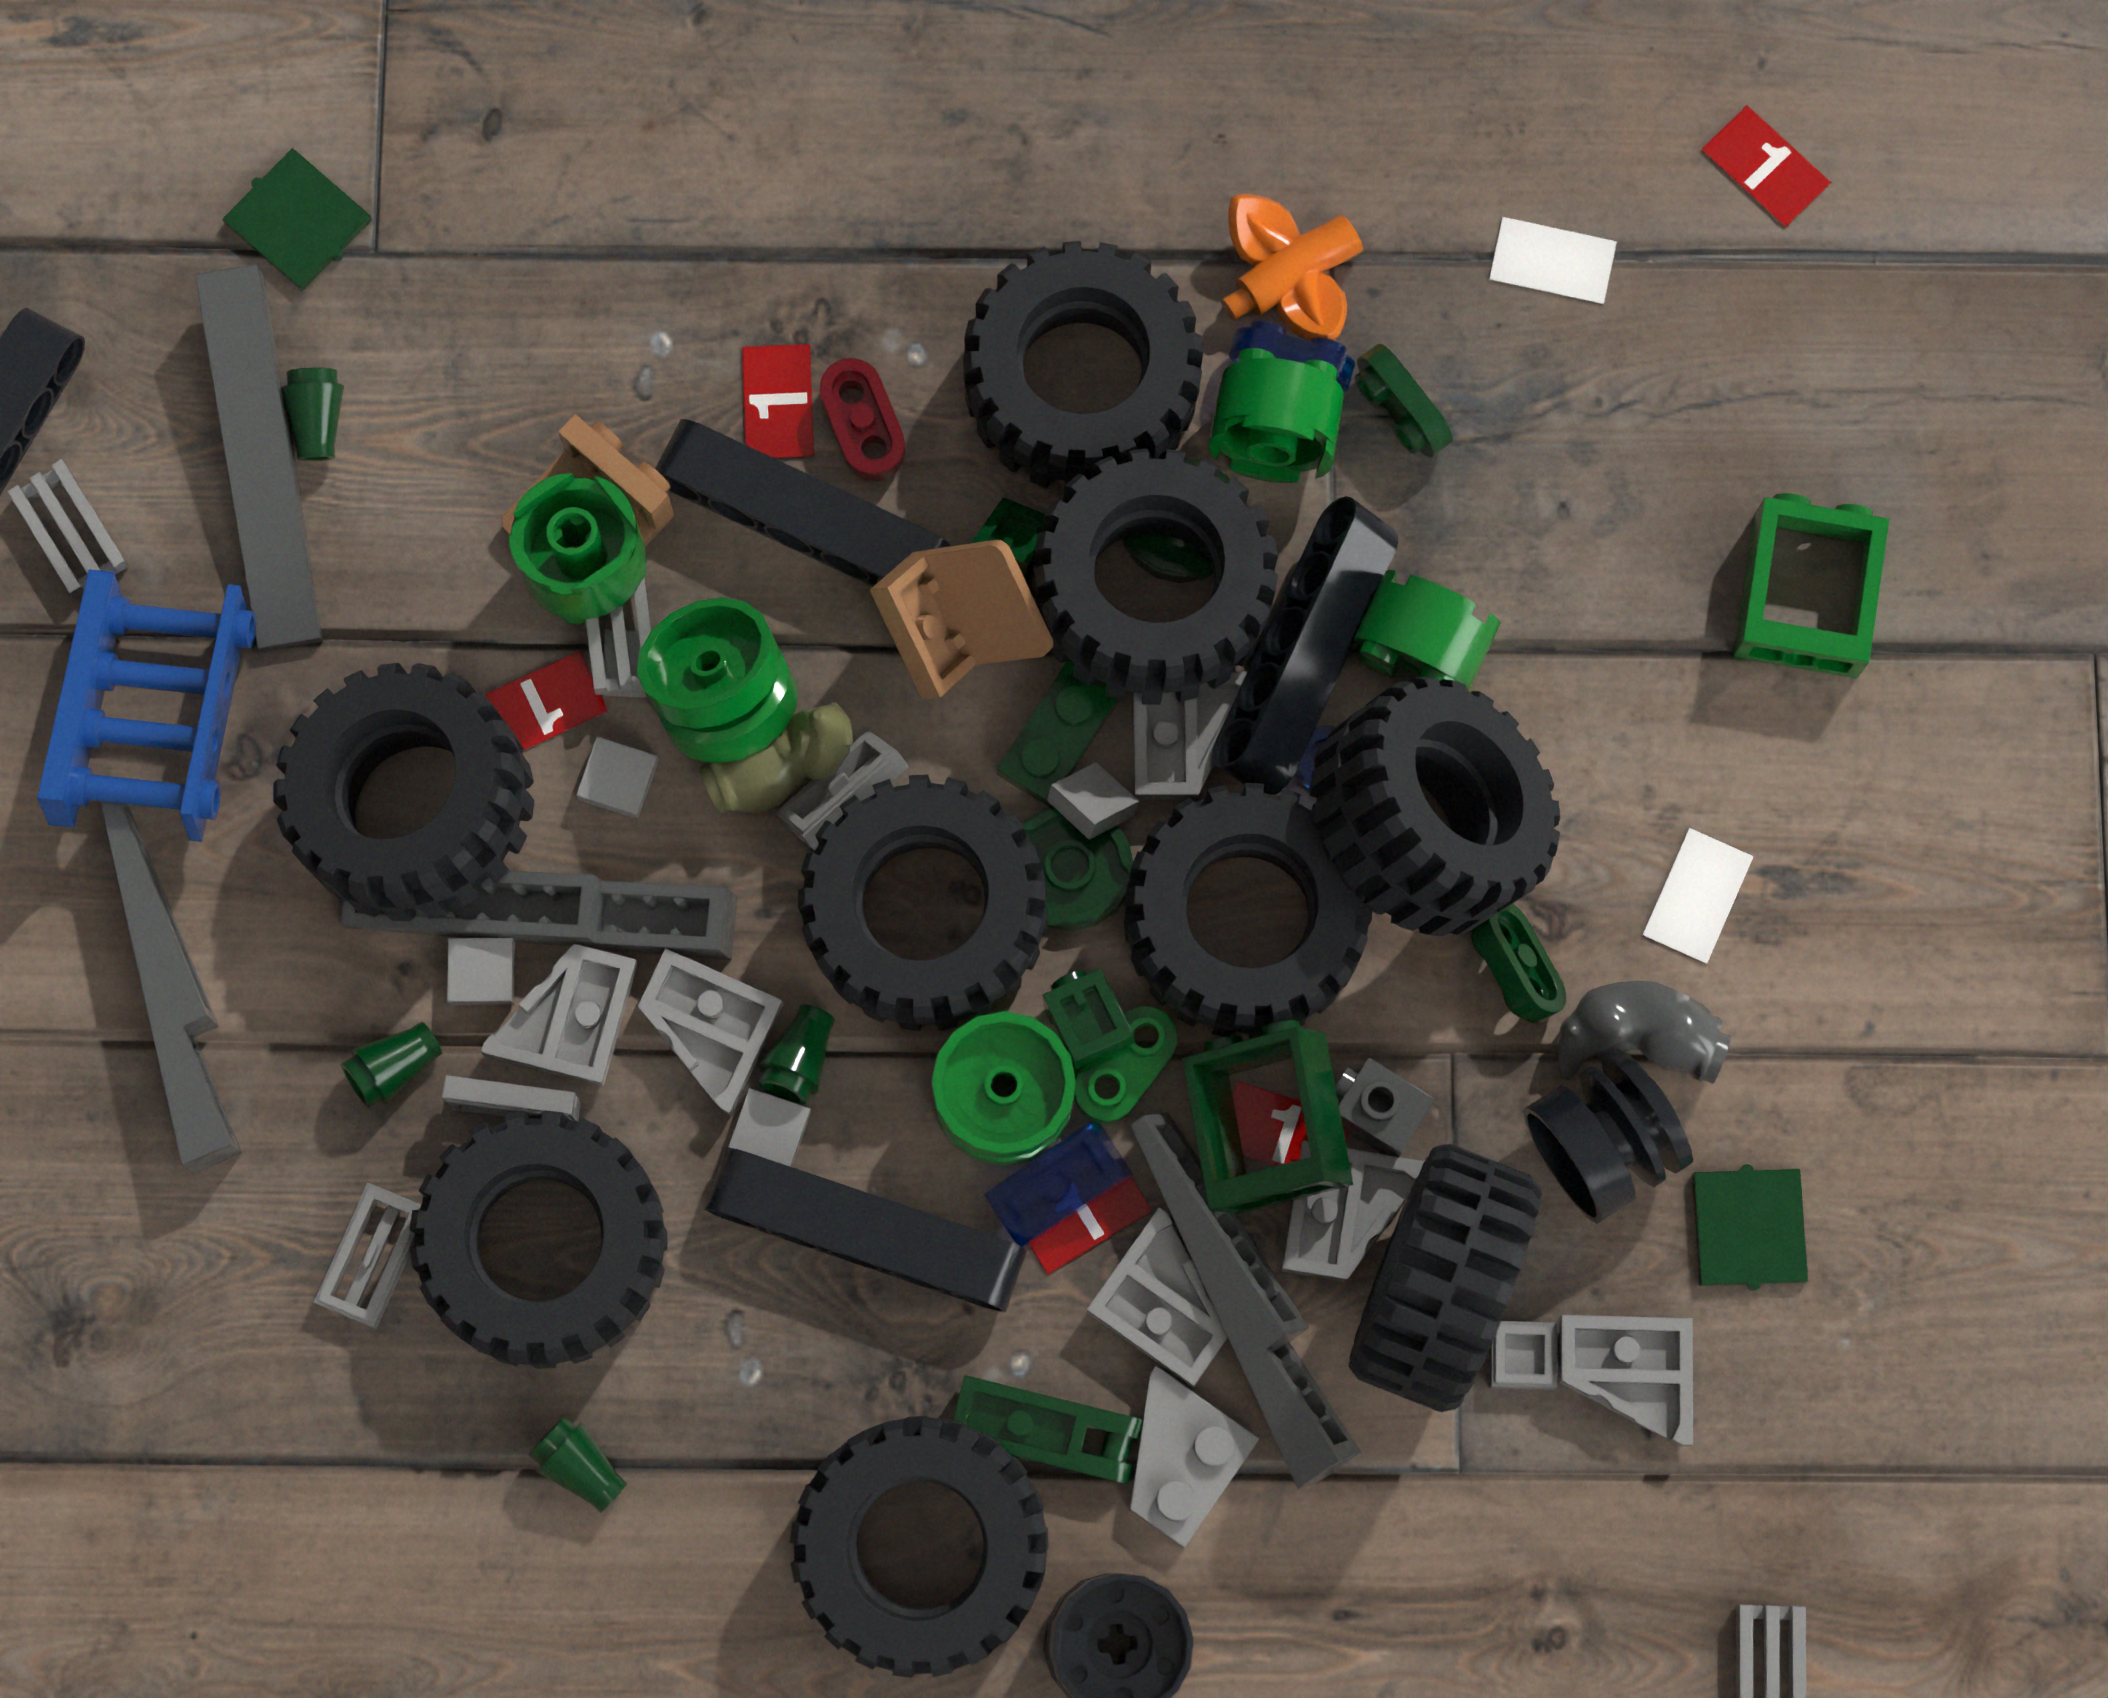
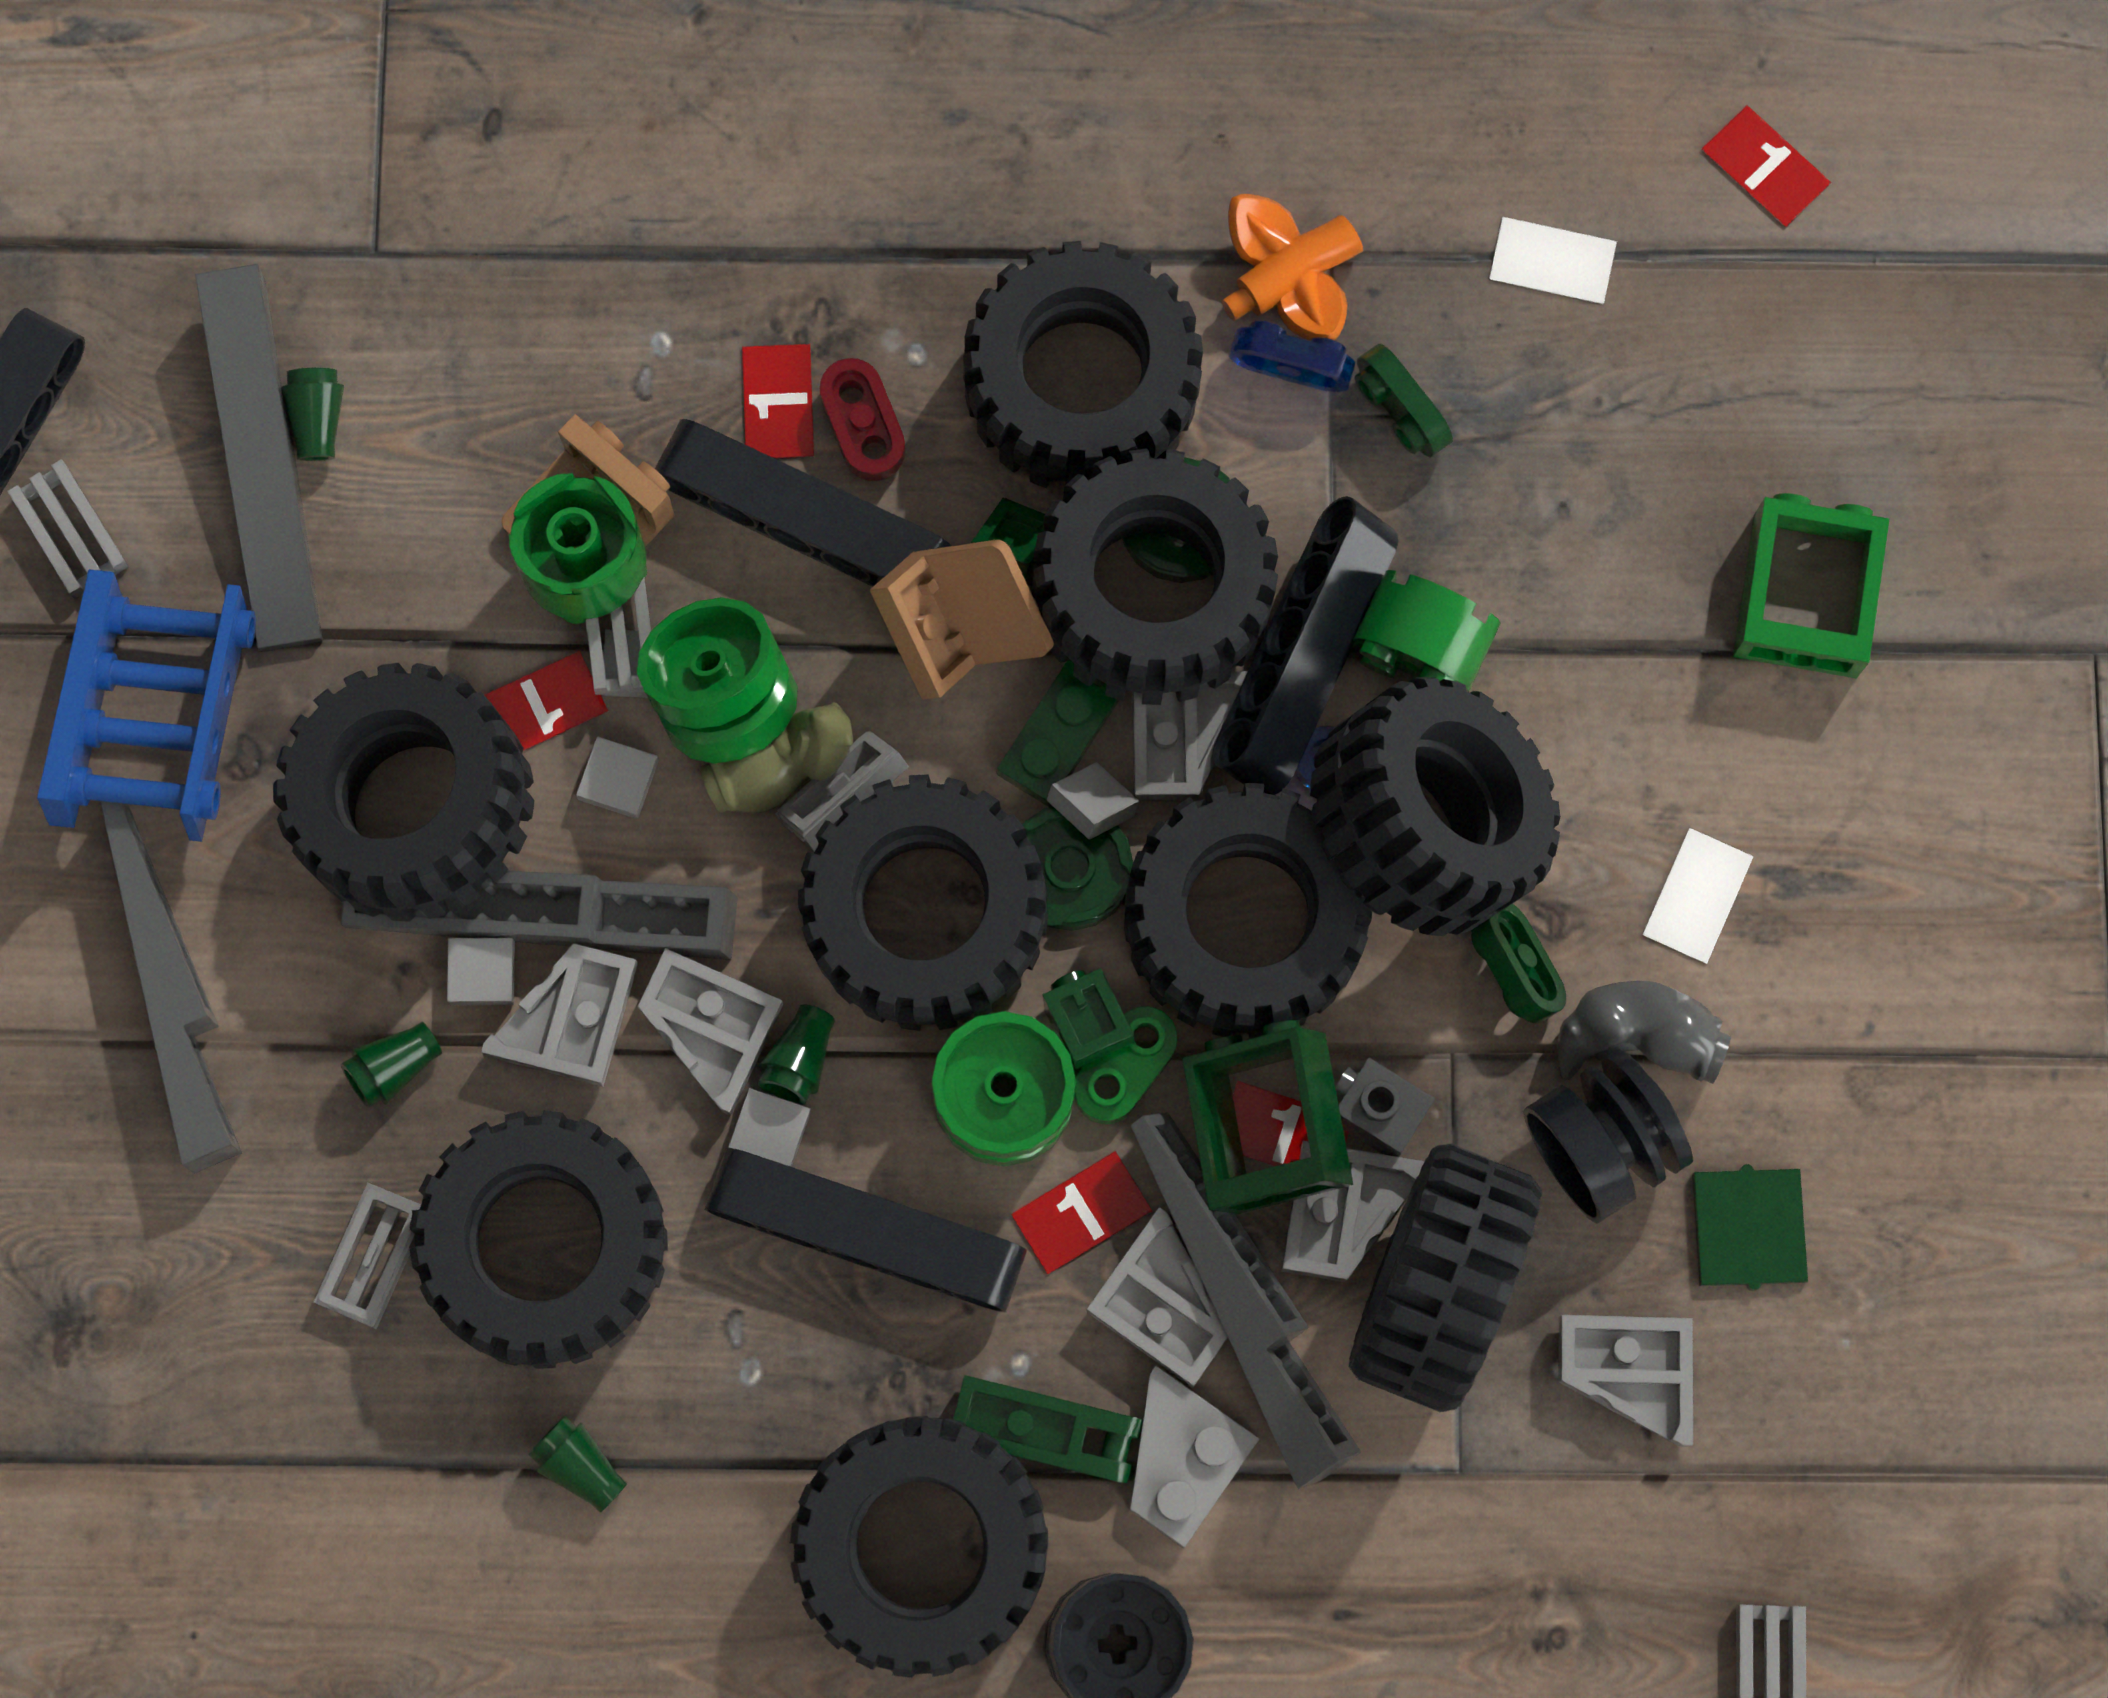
(297, 219): dark green piece -> none
(504, 1098): light grey tile -> none
(1059, 1183): clear blue slope -> none
(1277, 416): green brick -> none
(1524, 1356): light grey tile -> none

